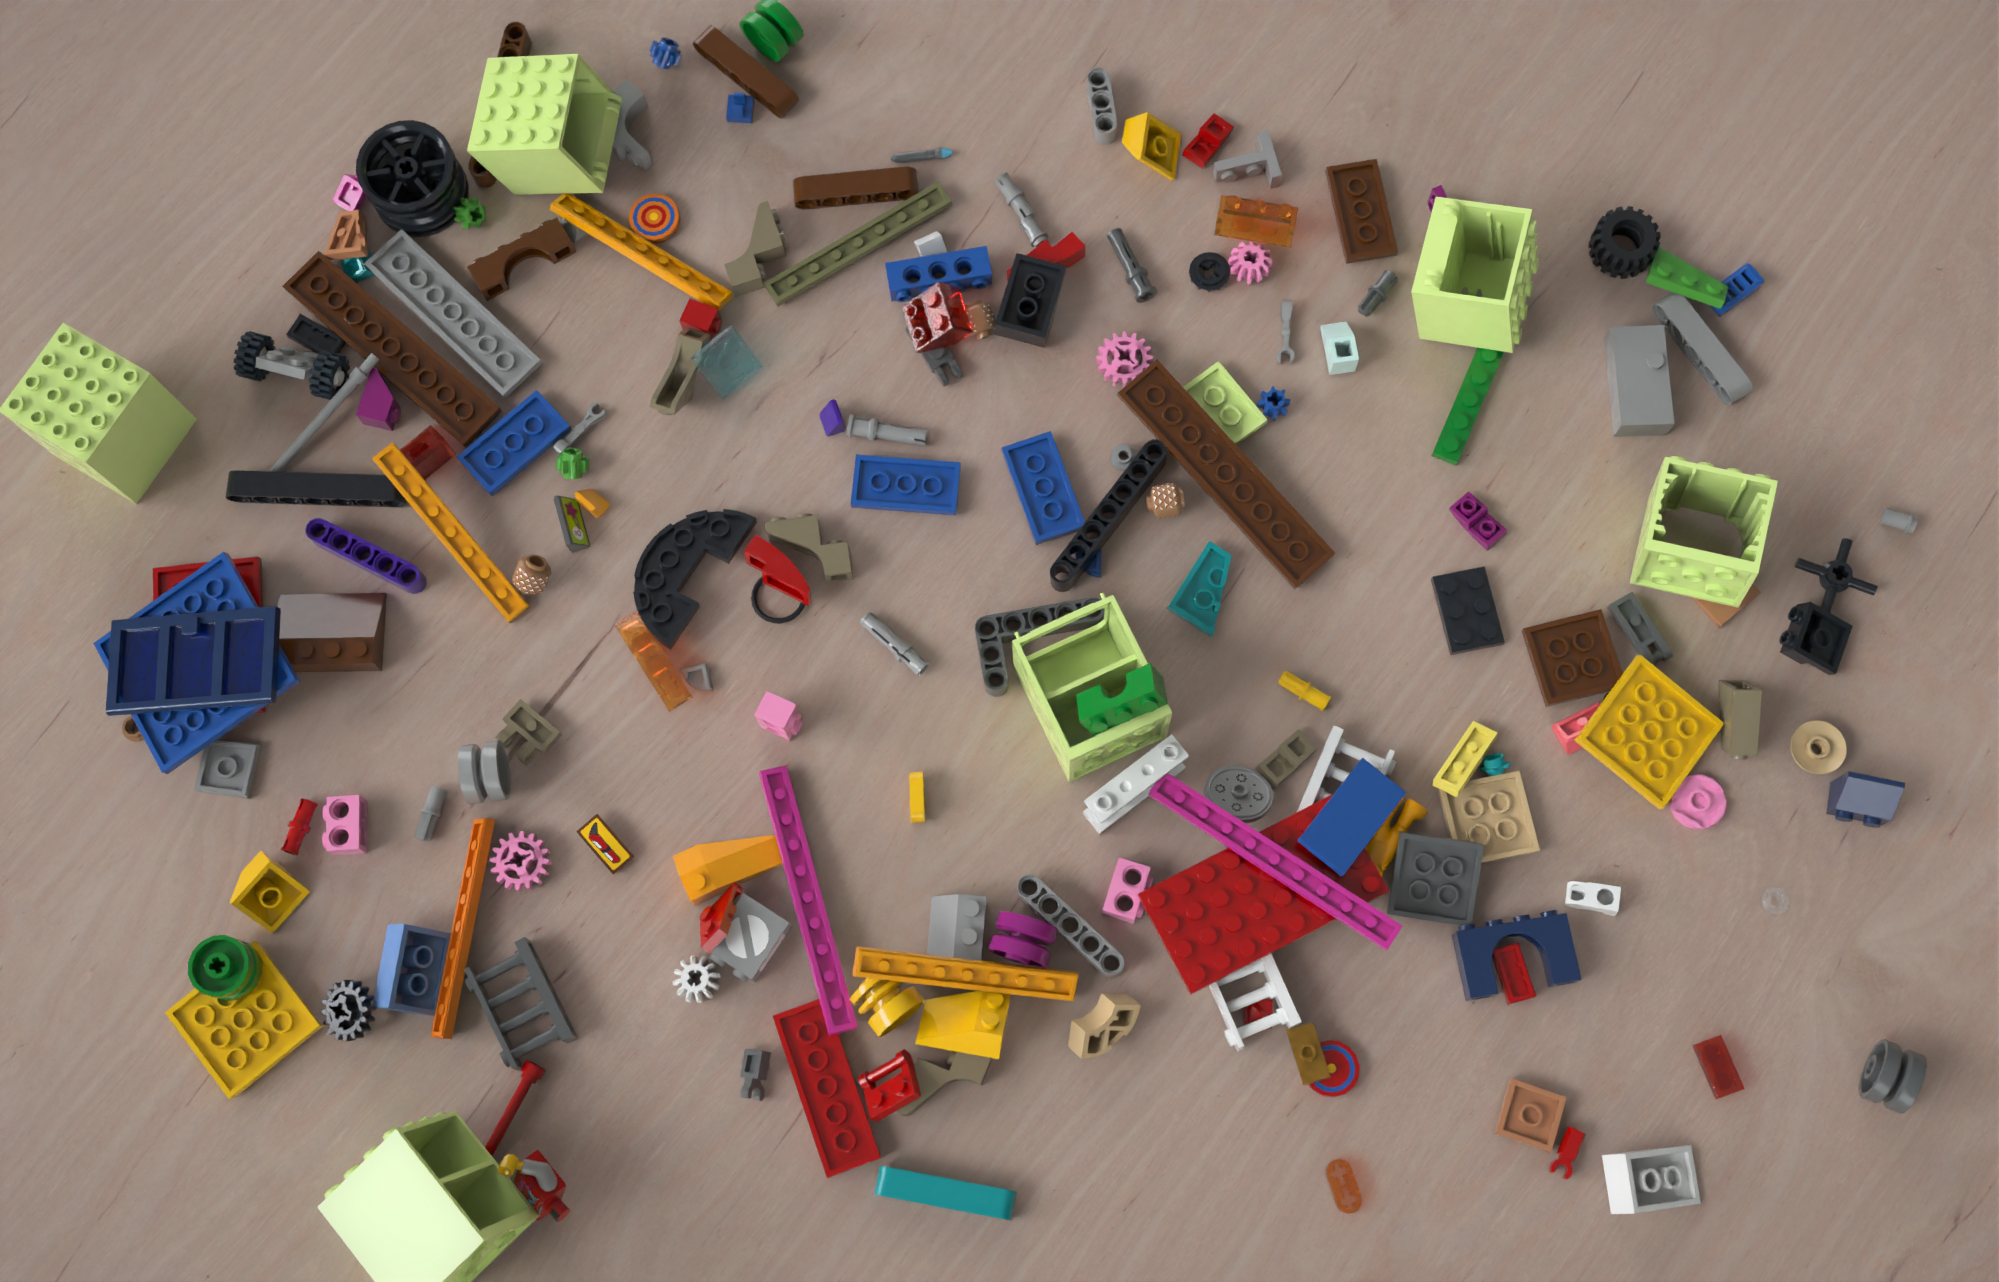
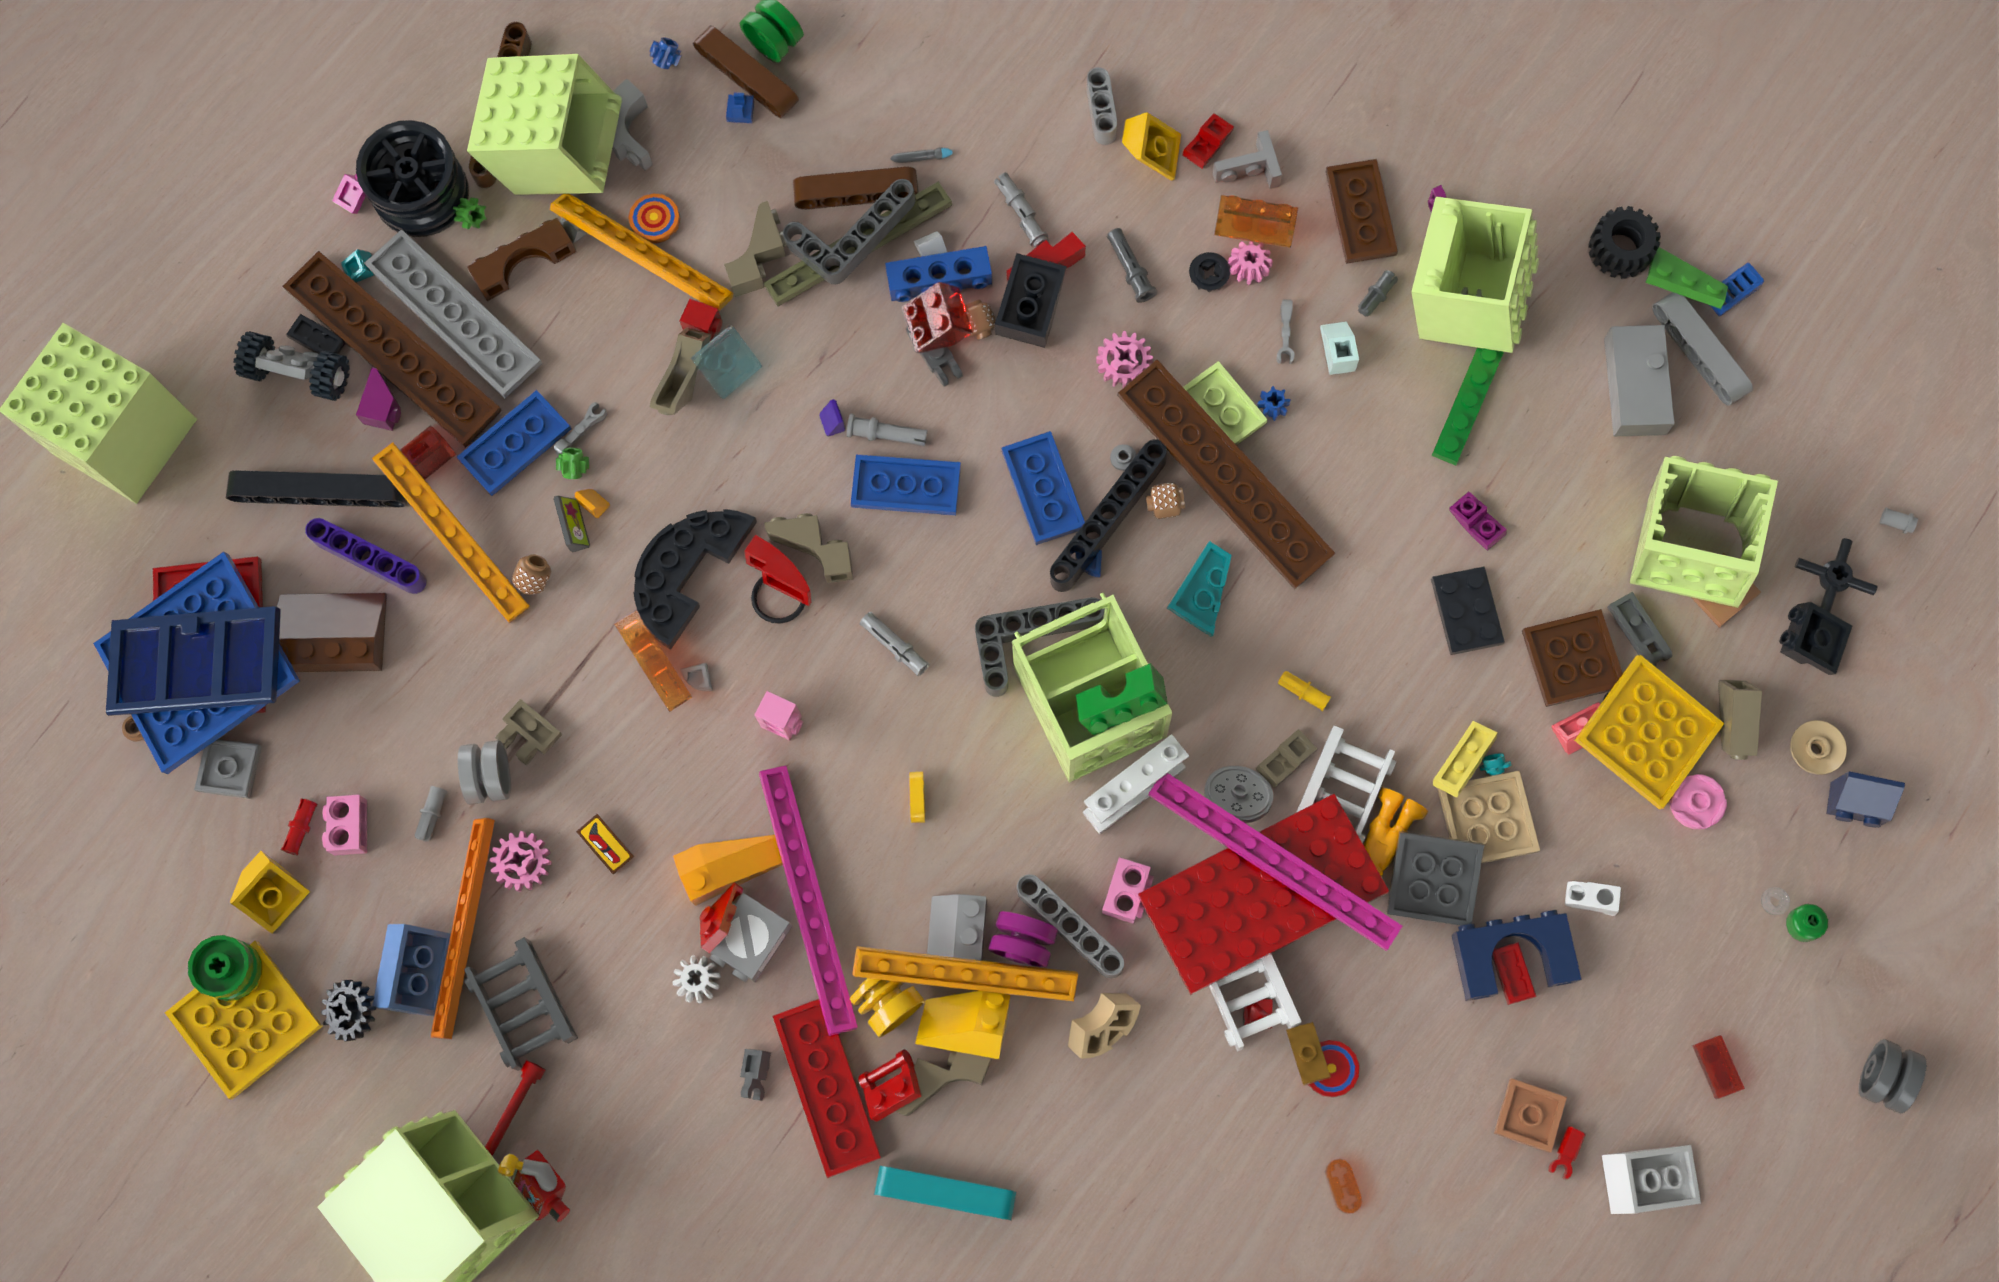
(348, 237): nougat wing -> none
(357, 376): light grey bar -> none
(854, 237): none -> dark grey beam
(1351, 817): blue tile -> none
(1807, 922): none -> green head

